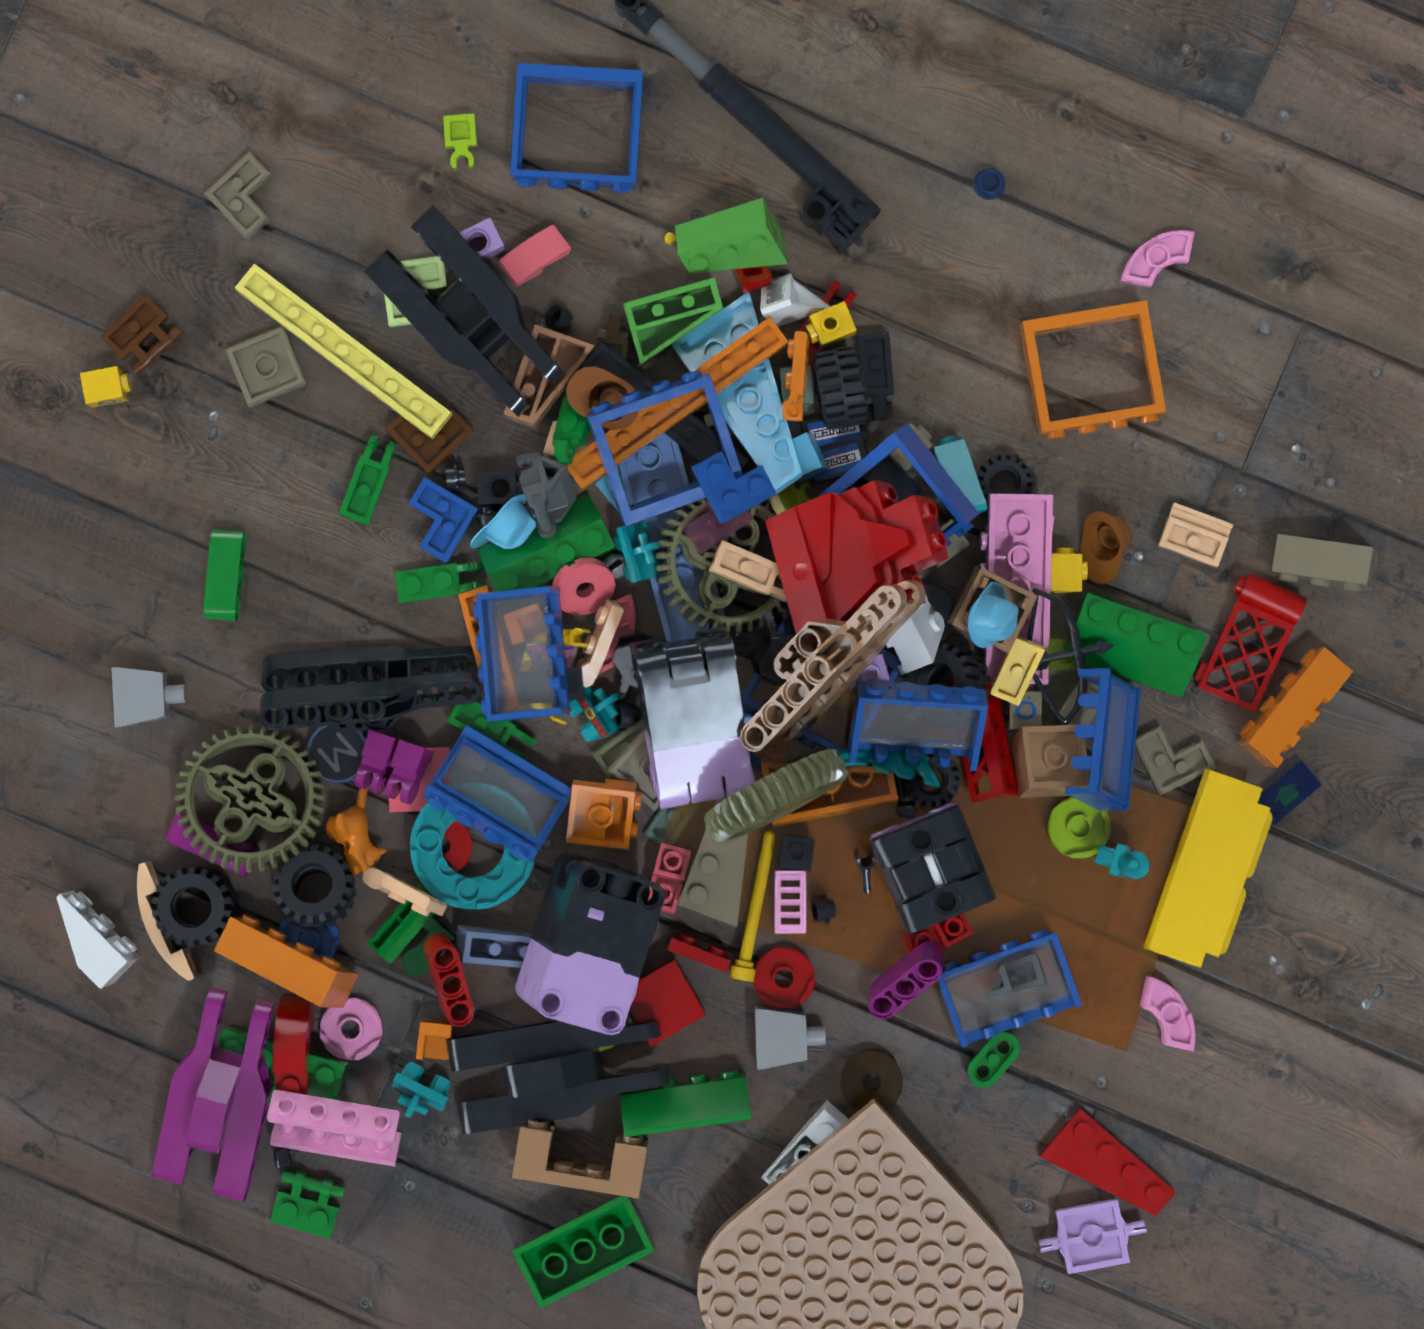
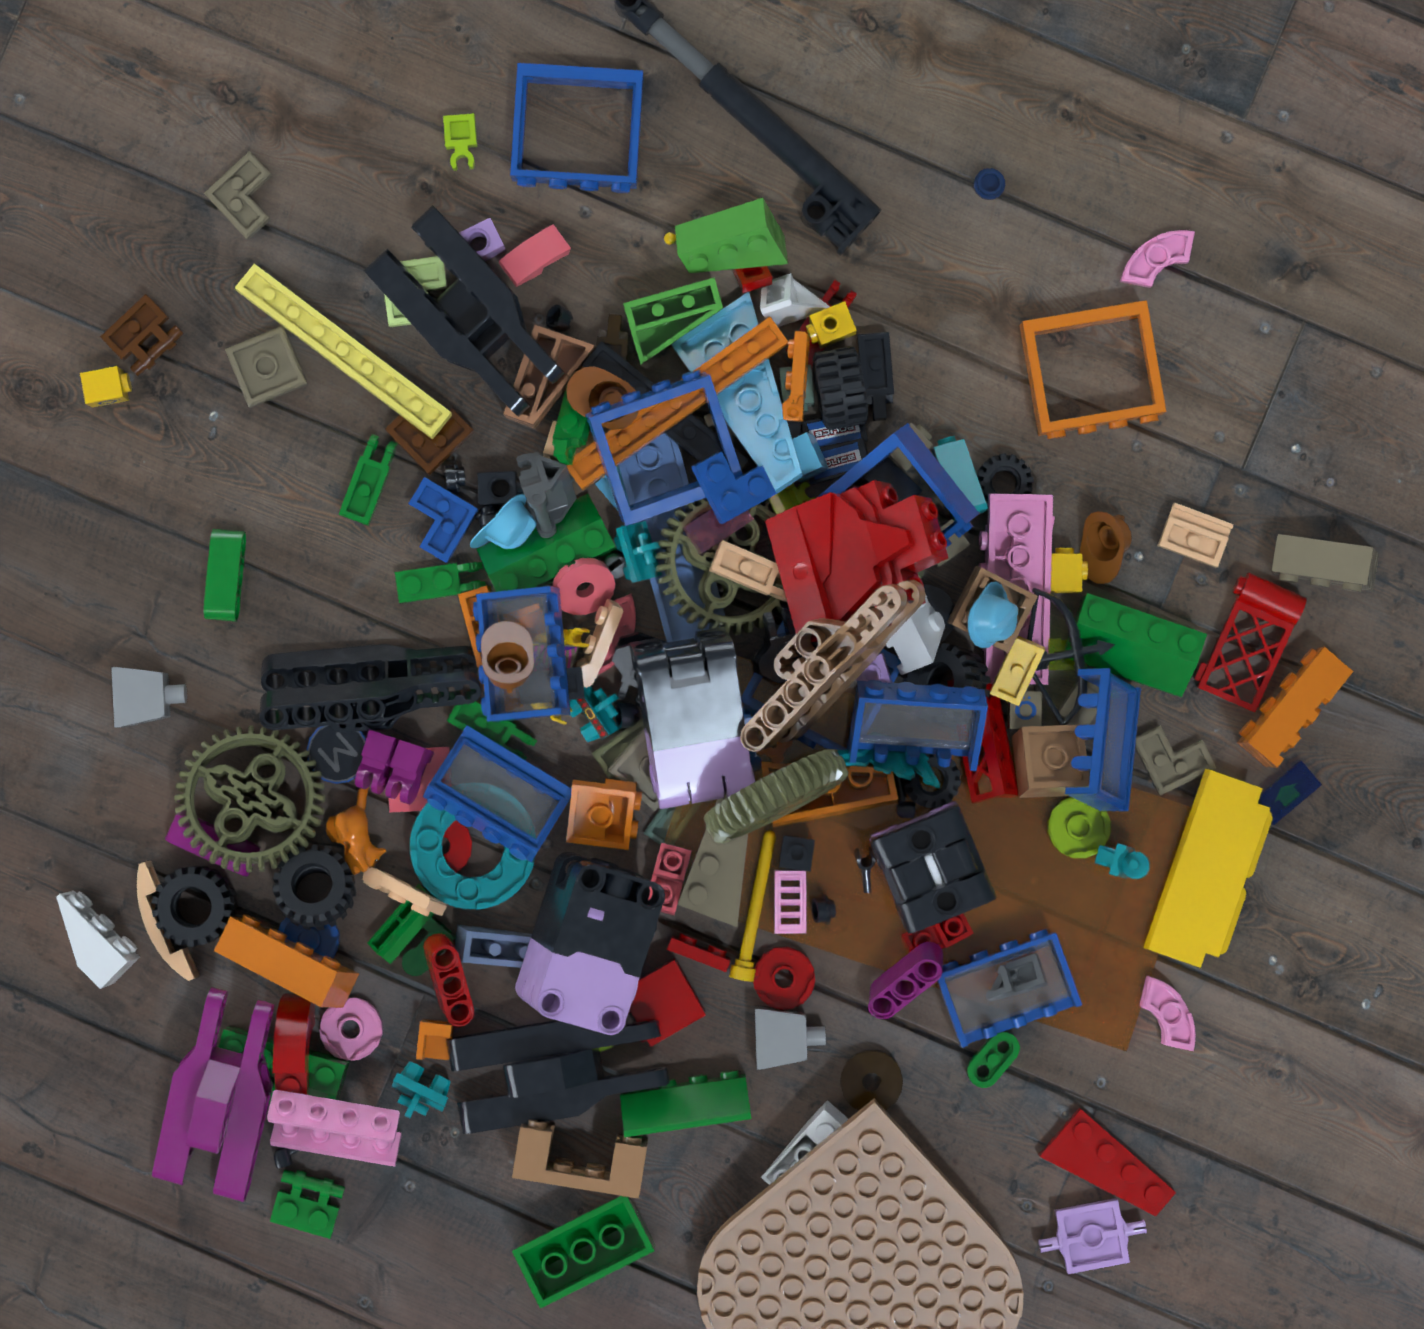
(507, 655): none -> piece

